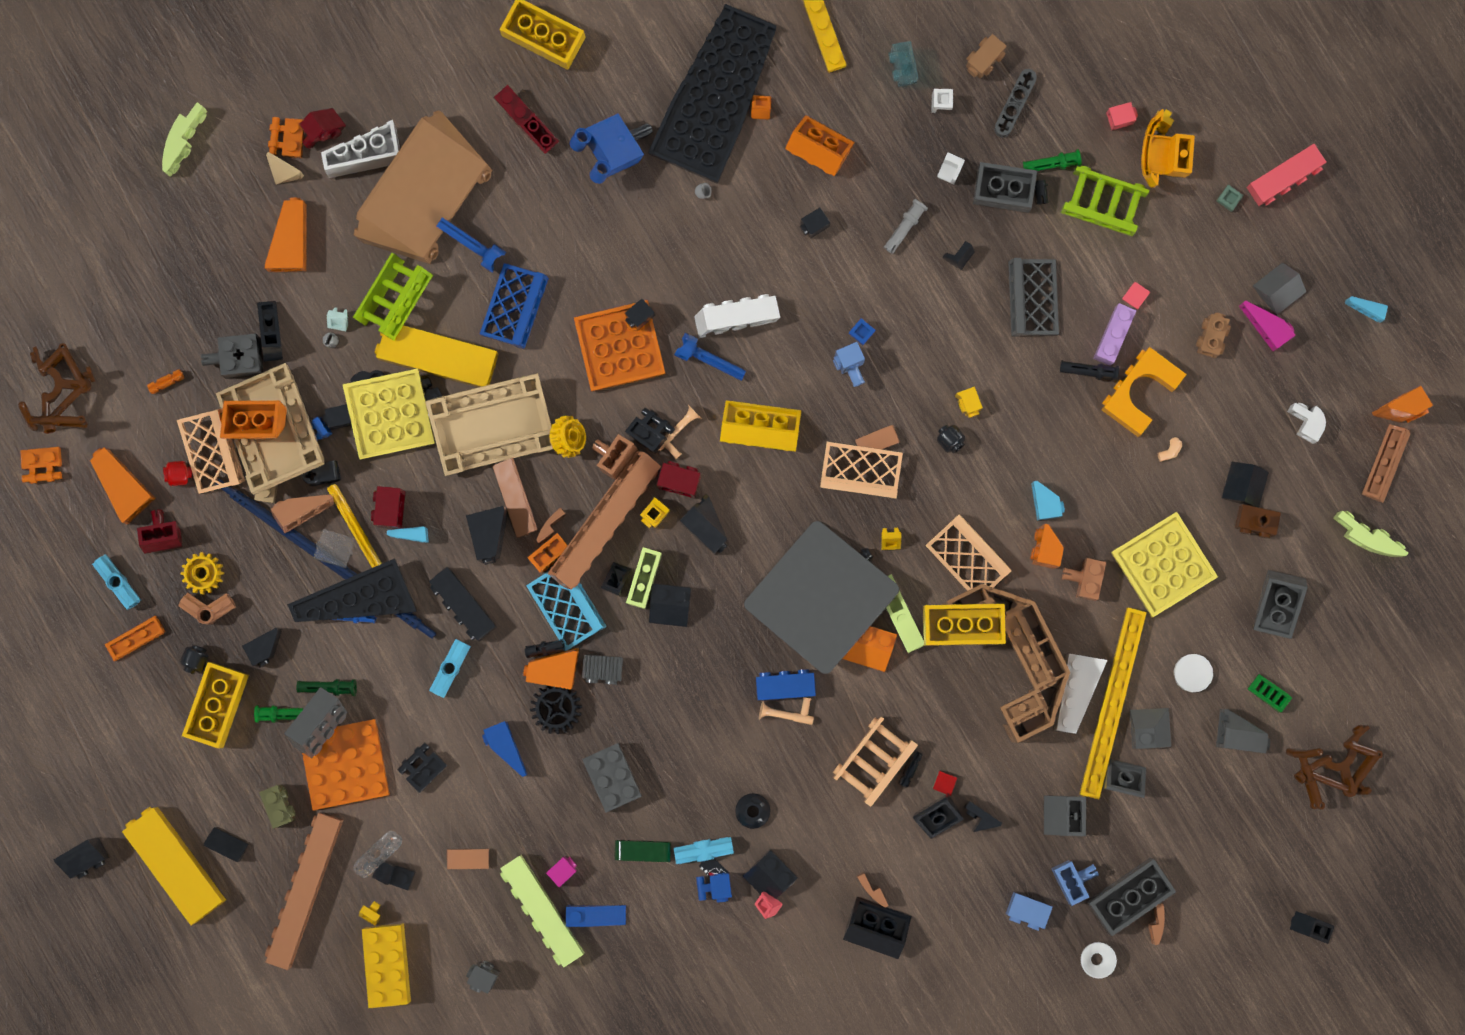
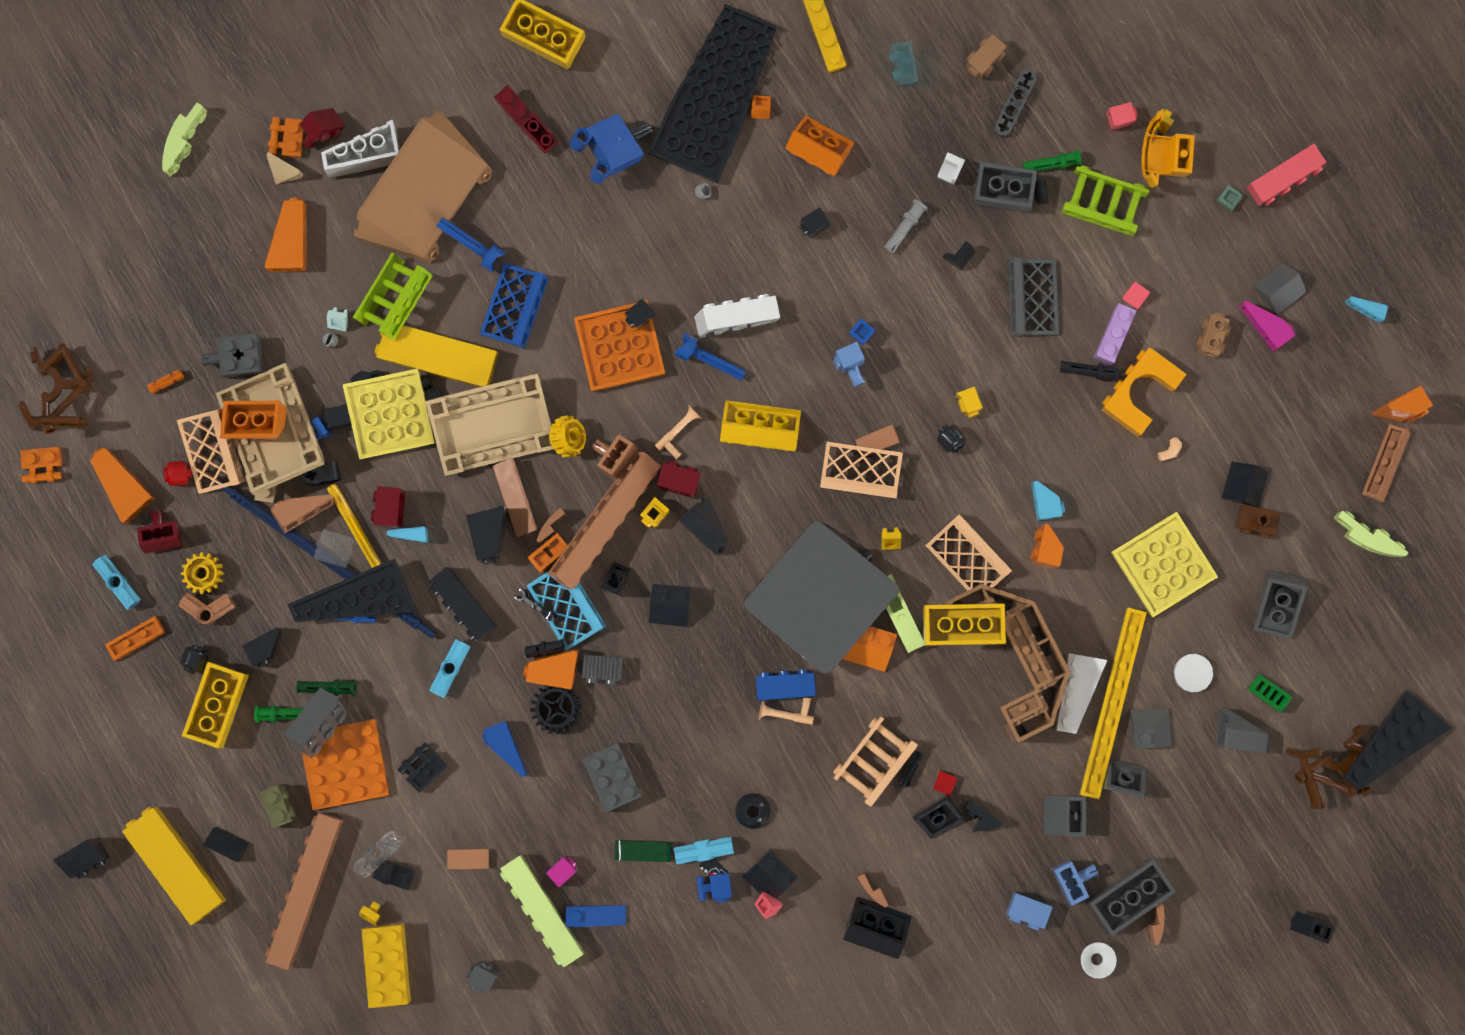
(269, 331): black slope -> none
(548, 614): none -> black piece
(644, 578): yellowish green brick -> none
(645, 434): black plate -> none
(942, 99): white panel -> none
(1088, 579): nougat brick -> none
(1313, 423): white brick -> none
(1400, 735): none -> black wing

